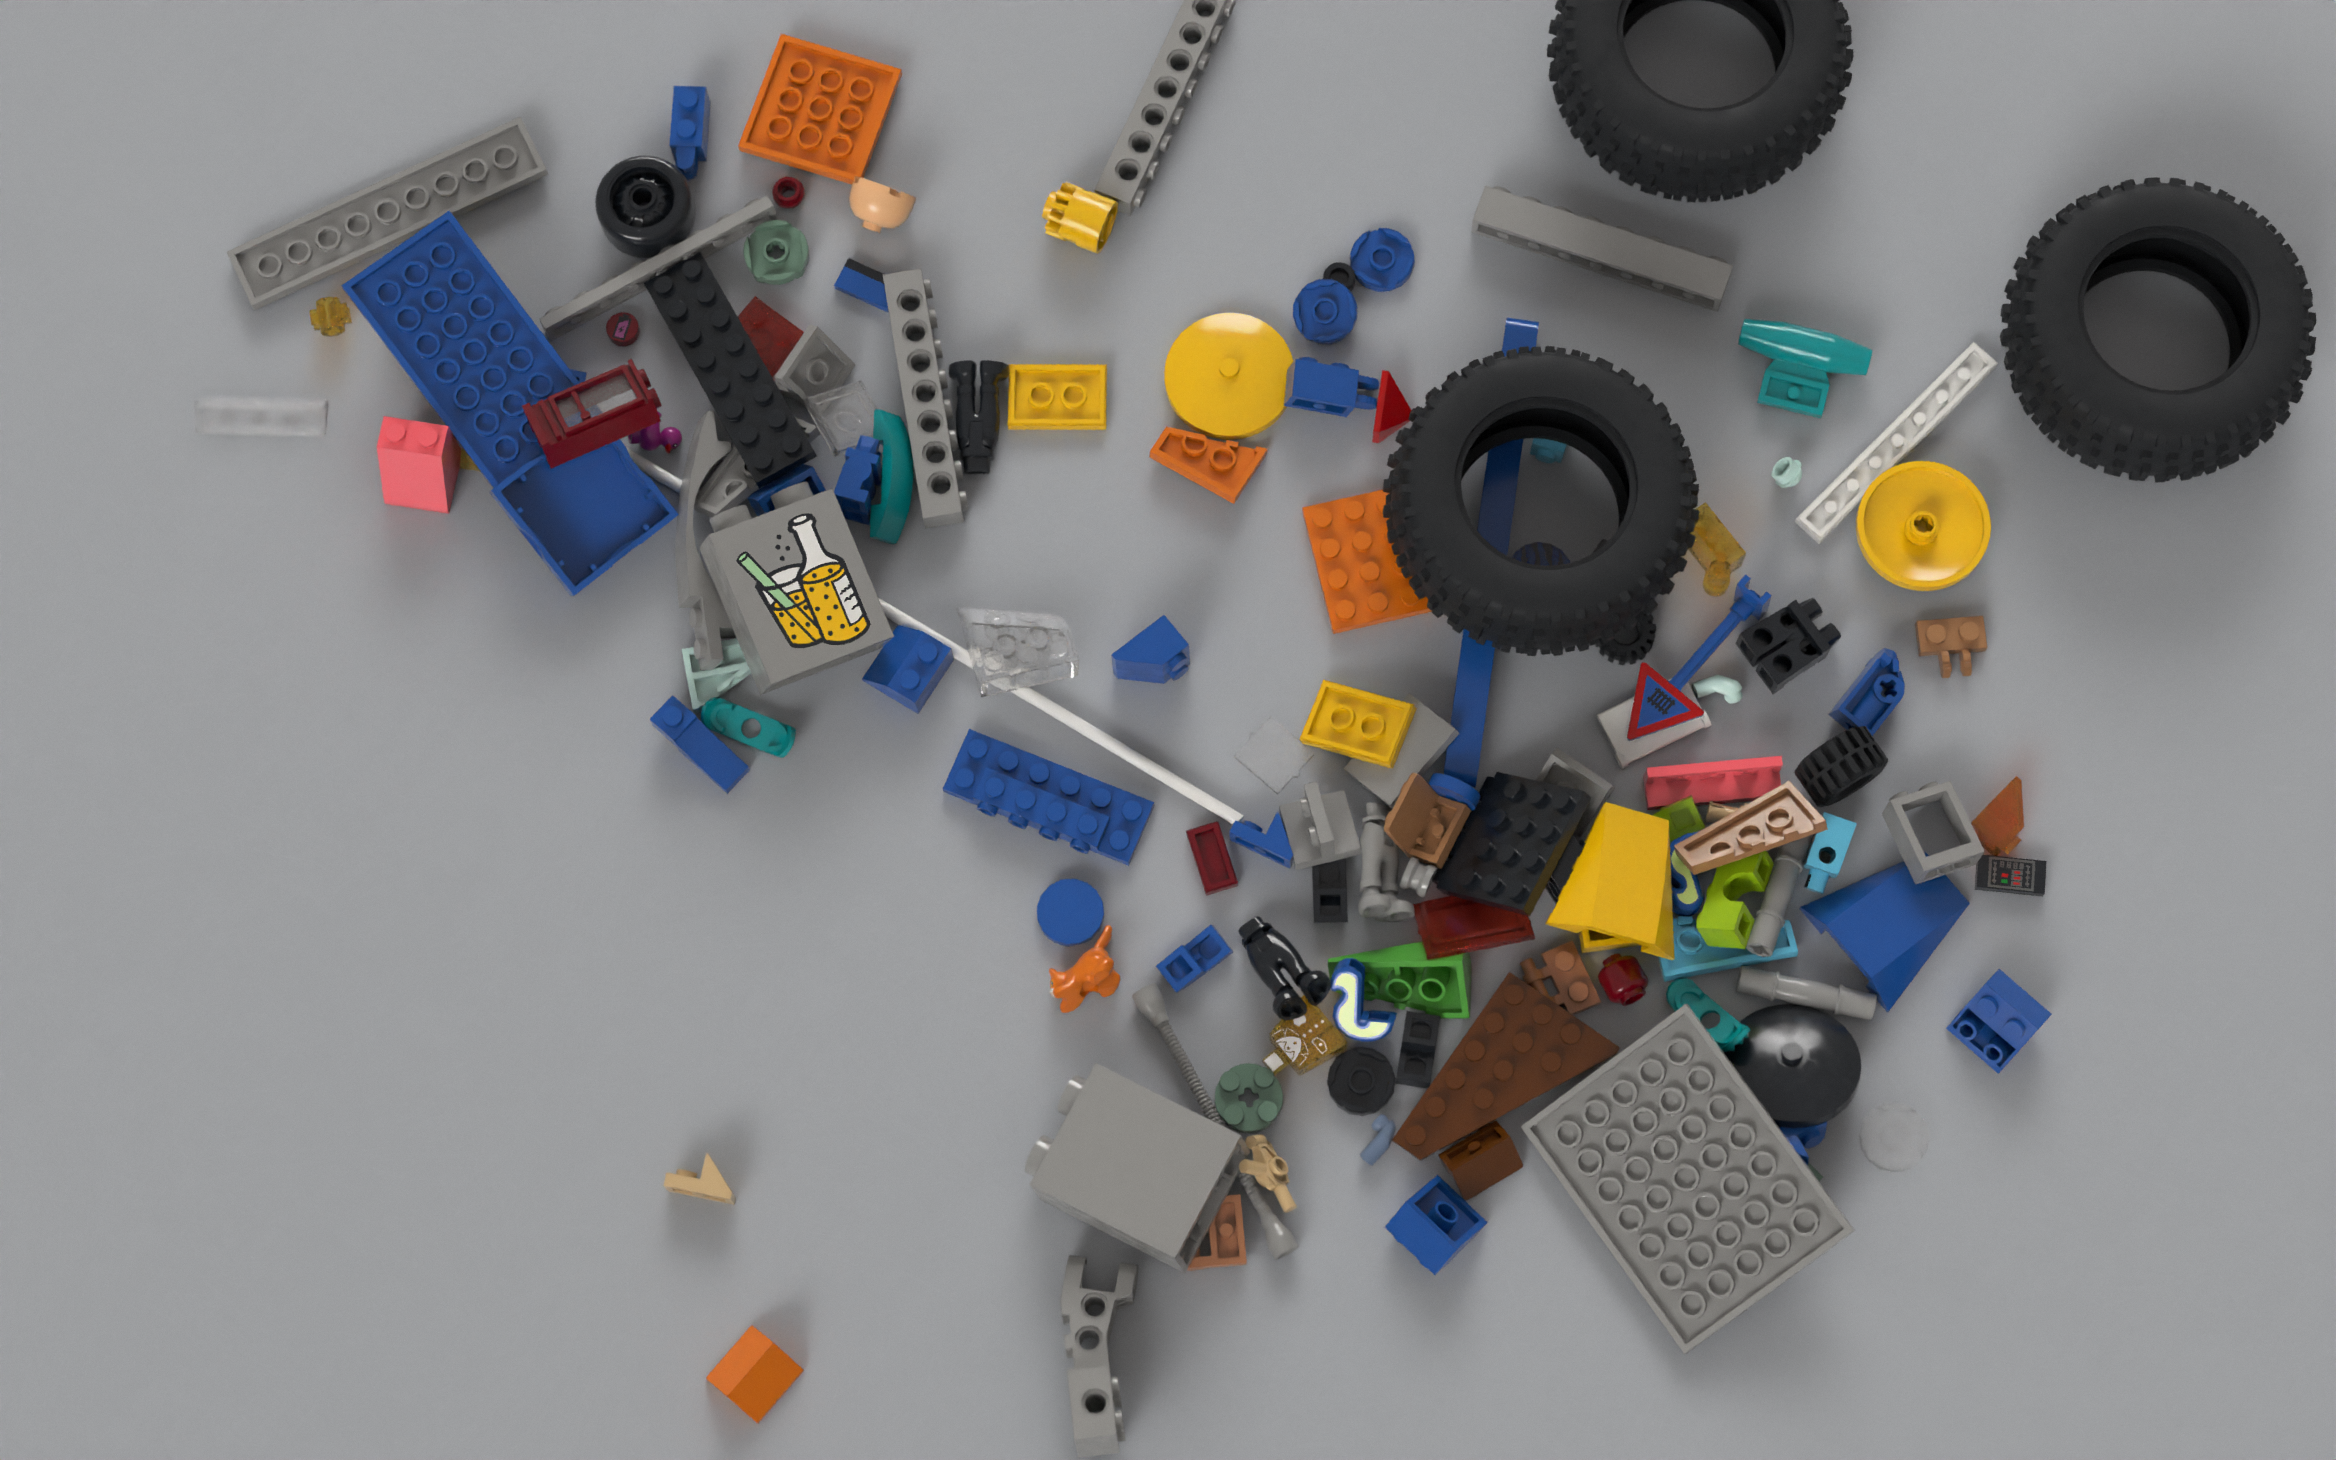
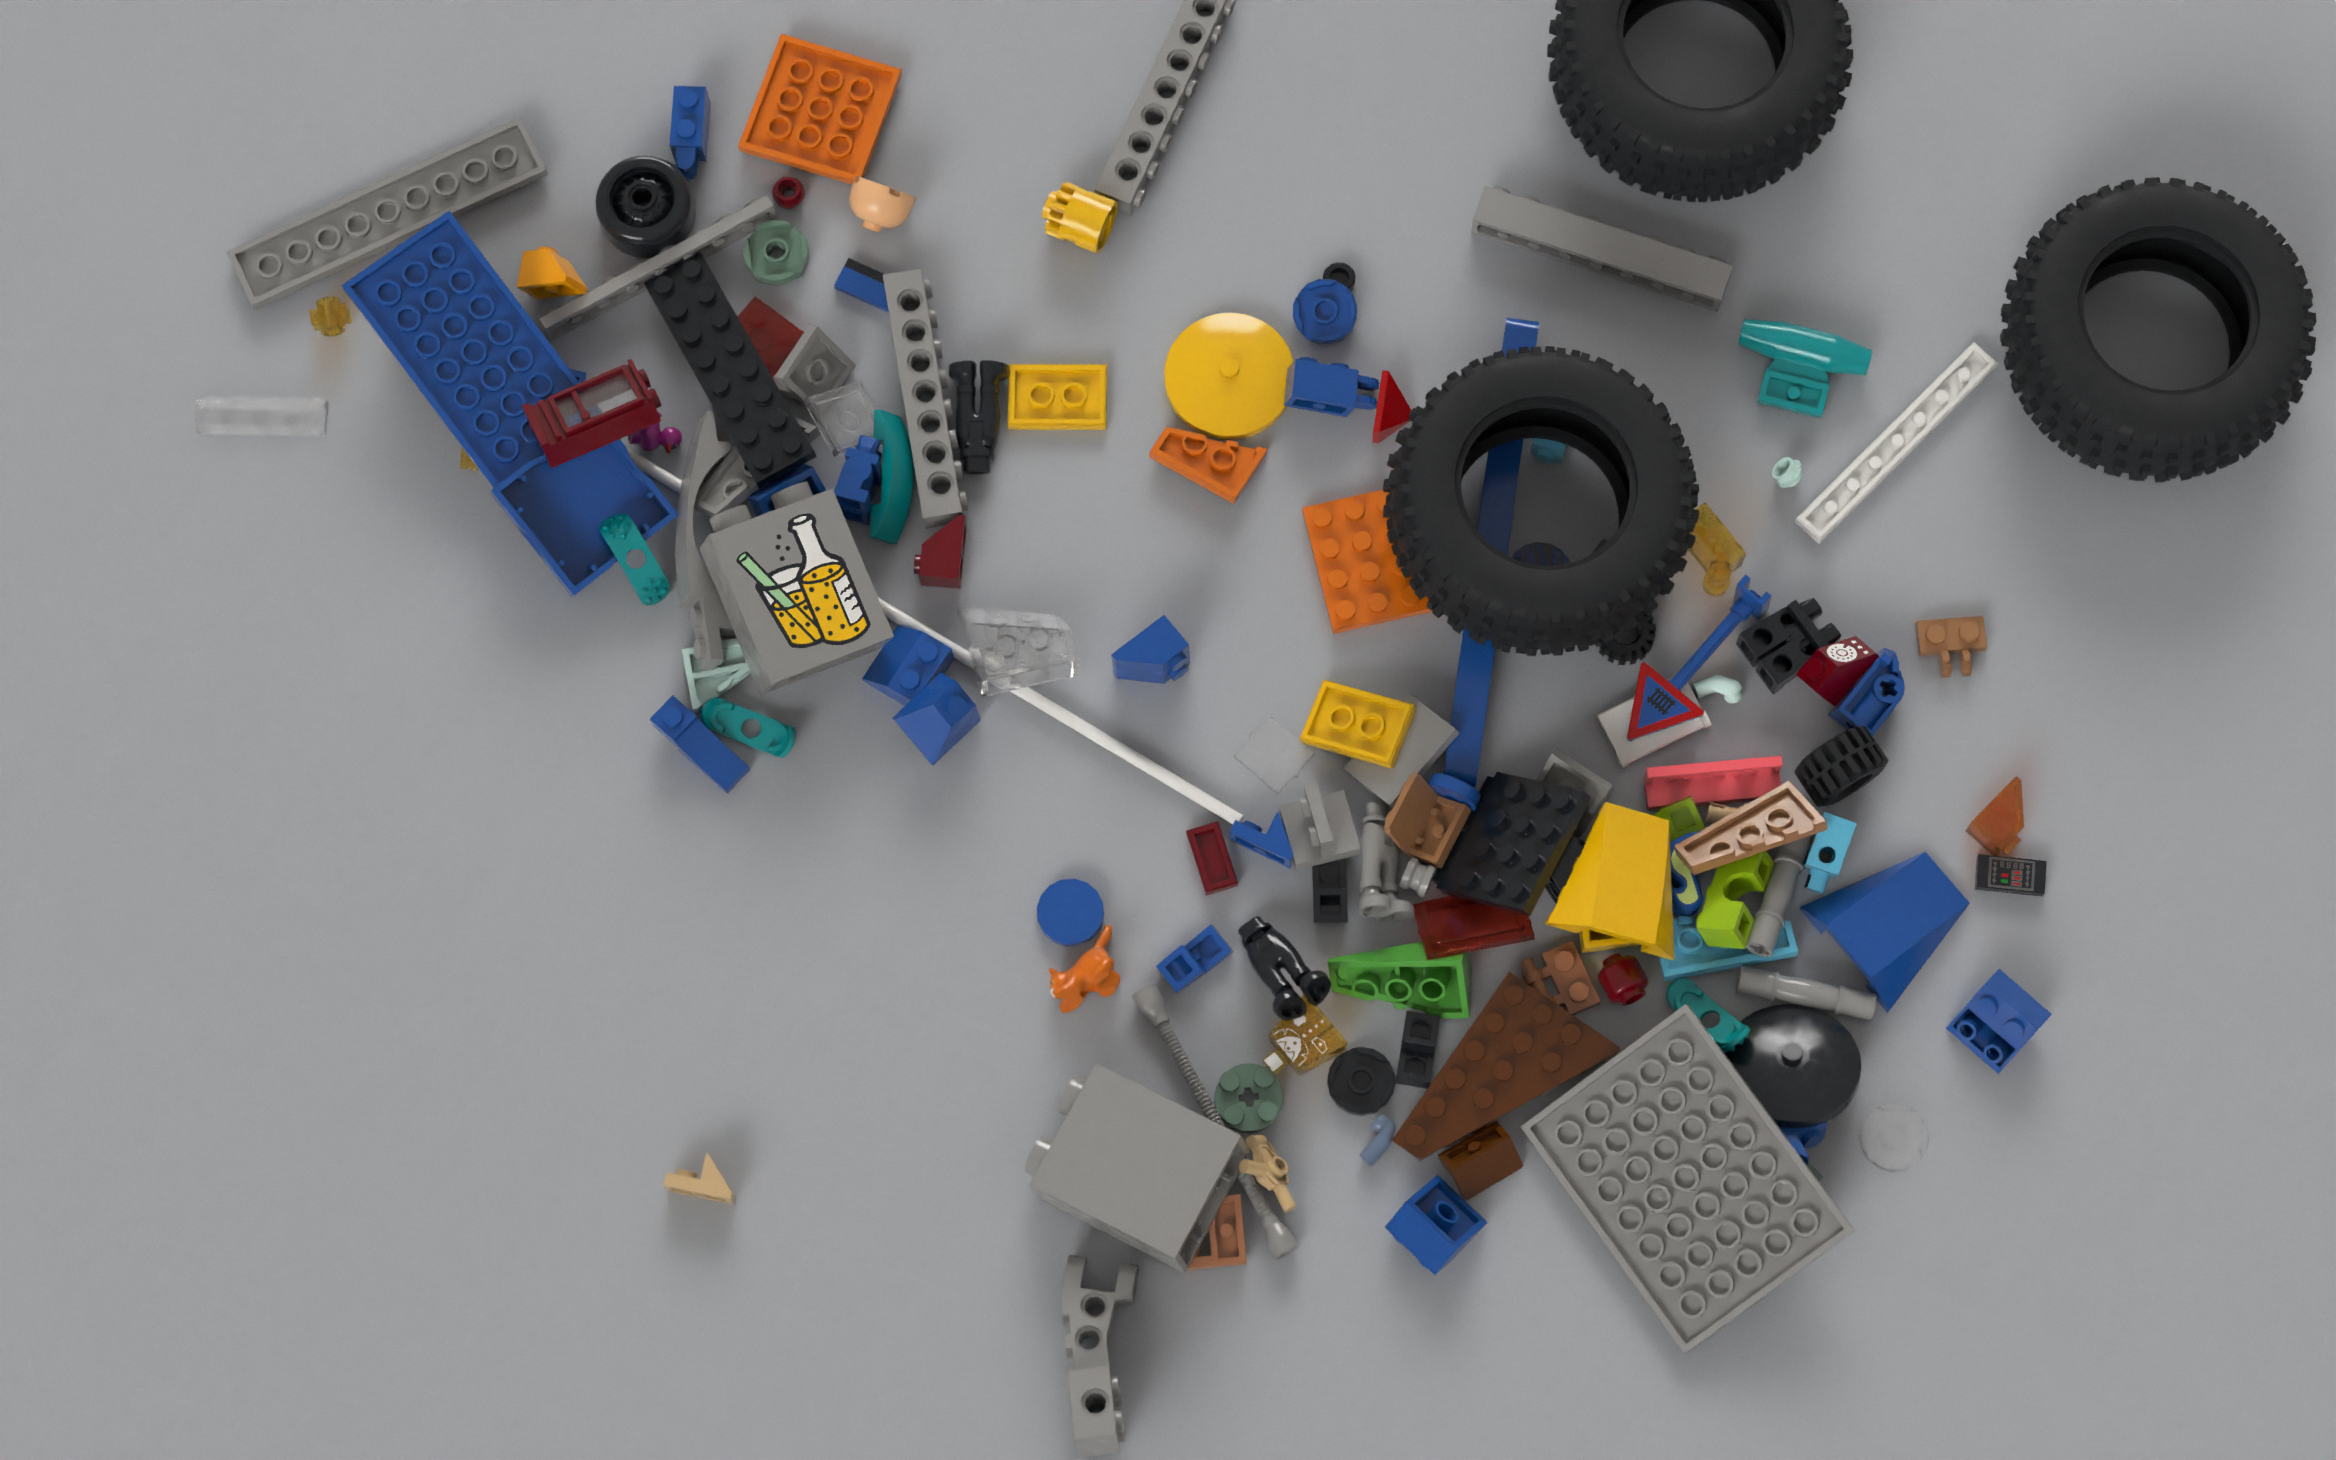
(418, 464): coral slope -> none
(548, 275): none -> light orange slope
(623, 329): dark red tile -> none
(623, 537): none -> teal piece
(755, 1374): orange slope -> none
(938, 717): none -> blue slope
(943, 556): none -> dark red slope
(1048, 798): blue plate -> none
(1348, 1008): blue animal -> none
(1382, 259): blue tile -> none
(1837, 668): none -> dark red slope
(1923, 525): yellow dish -> none
(1938, 864): light grey window -> none

